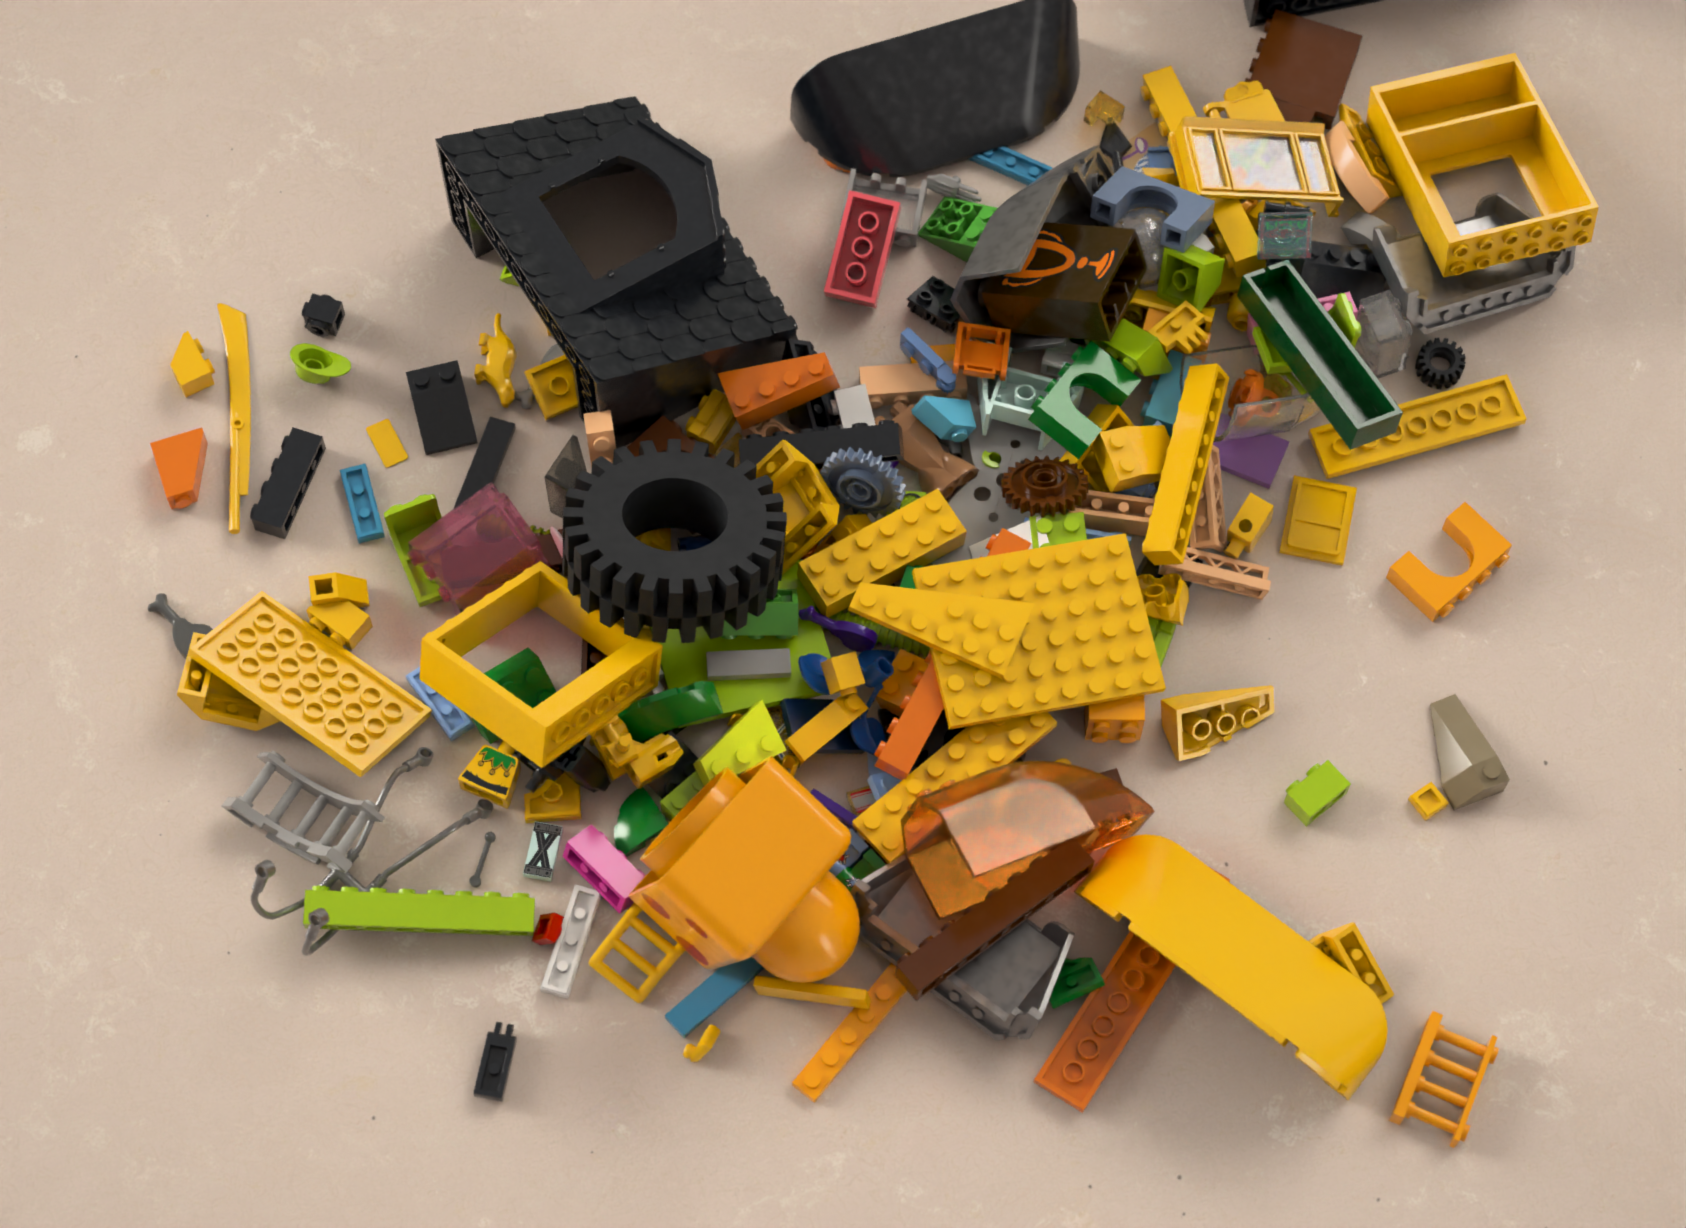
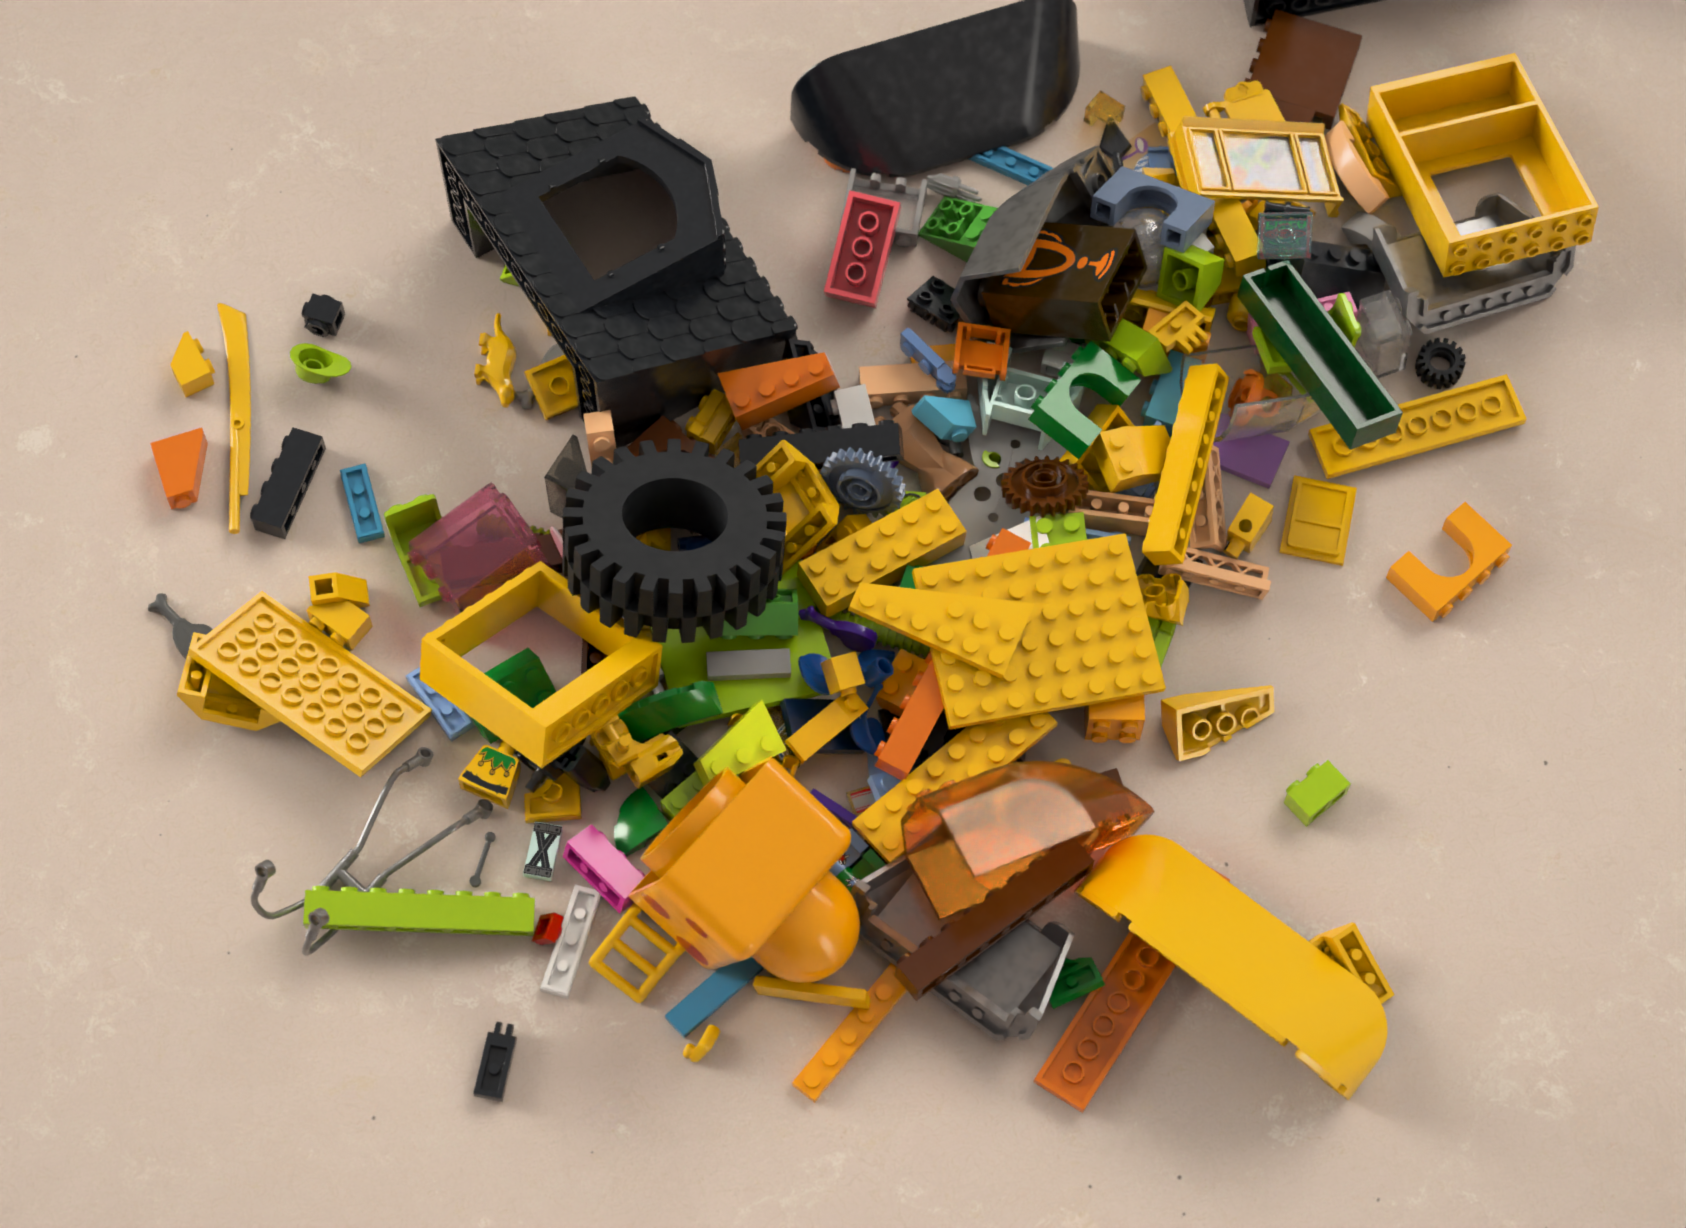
(295, 839): light grey fence -> none
(387, 443): yellow sticker -> none
(441, 407): black slope -> none
(487, 457): black tile -> none
(1416, 1082): light orange fence -> none
(1428, 801): yellow tile -> none
(1465, 757): dark tan wedge -> none

